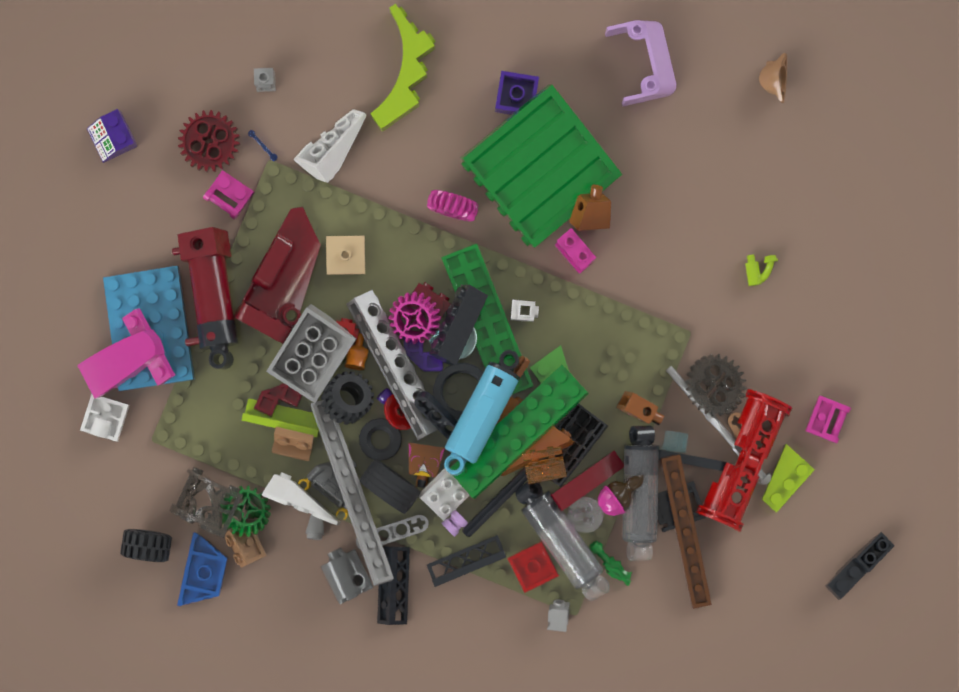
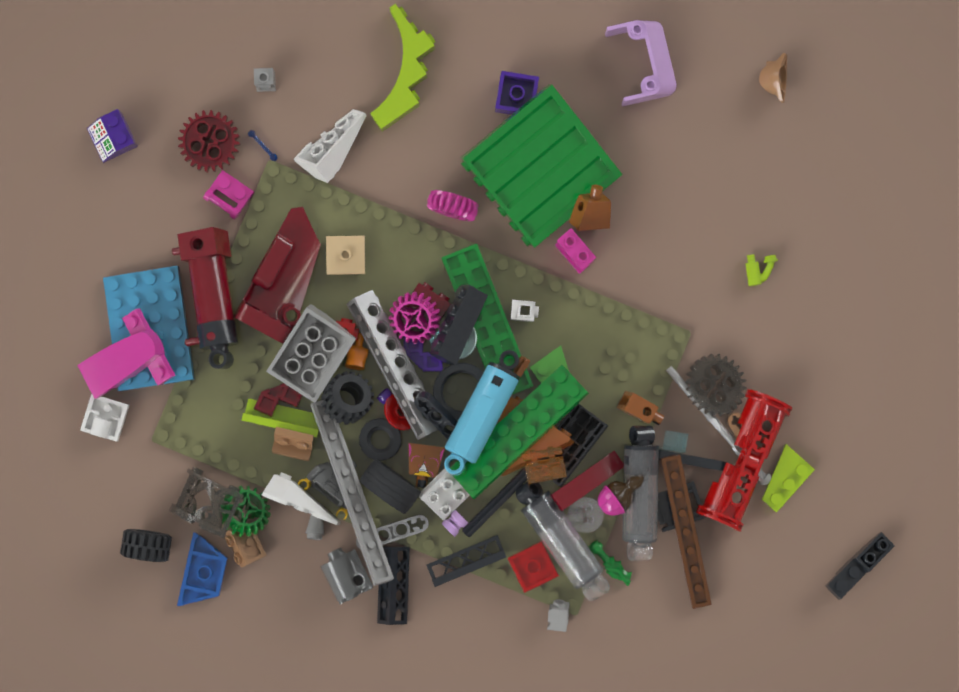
(821, 418): dark pink plate -> none

